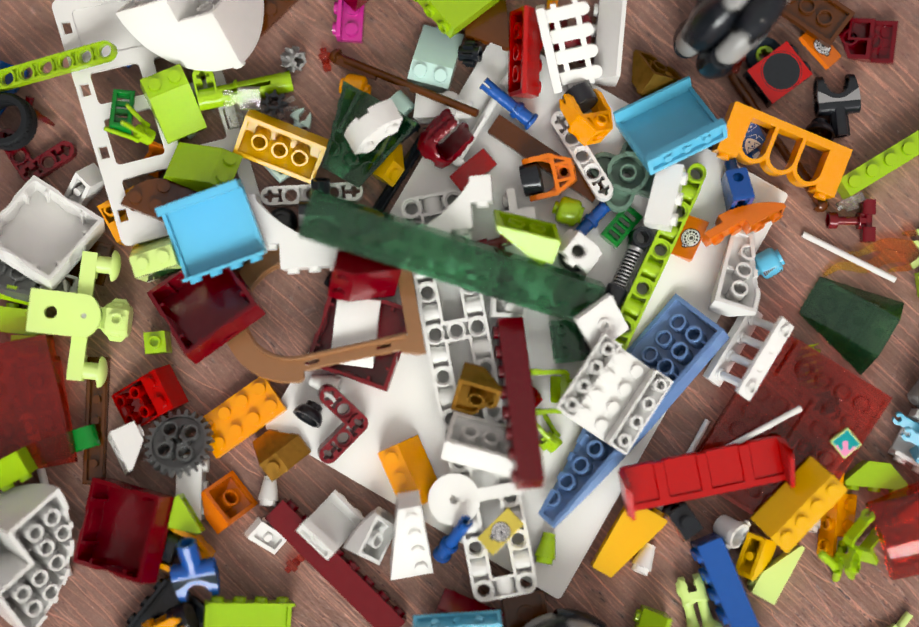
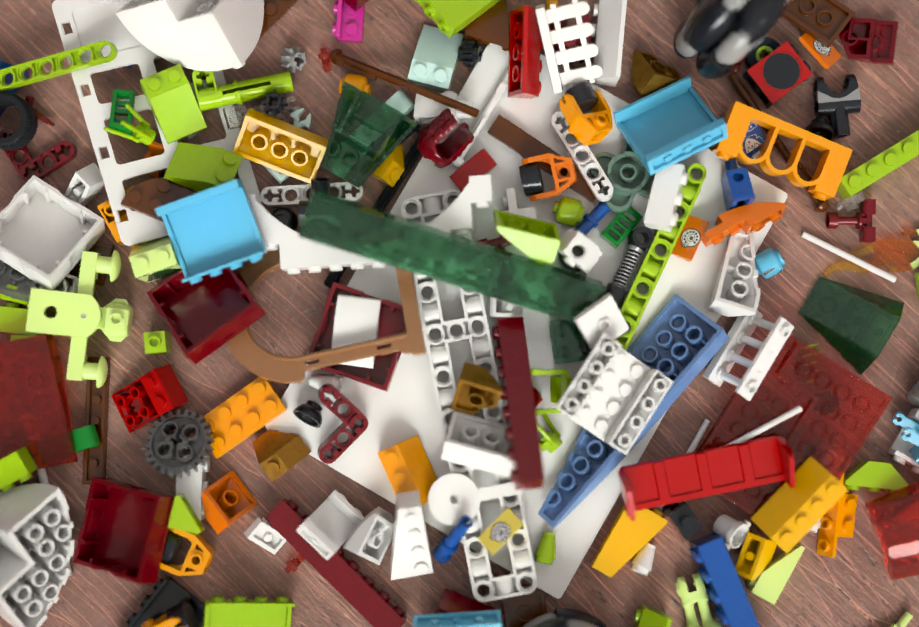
(126, 444): white slope -> none
(193, 570): blue connector -> none
(247, 97): clear plate -> none
(268, 493): white cone -> none
(362, 278): dark red slope -> none
(379, 122): white brick -> none
(516, 109): blue pin -> none
(845, 442): tile -> none
(855, 554): lime piece -> none

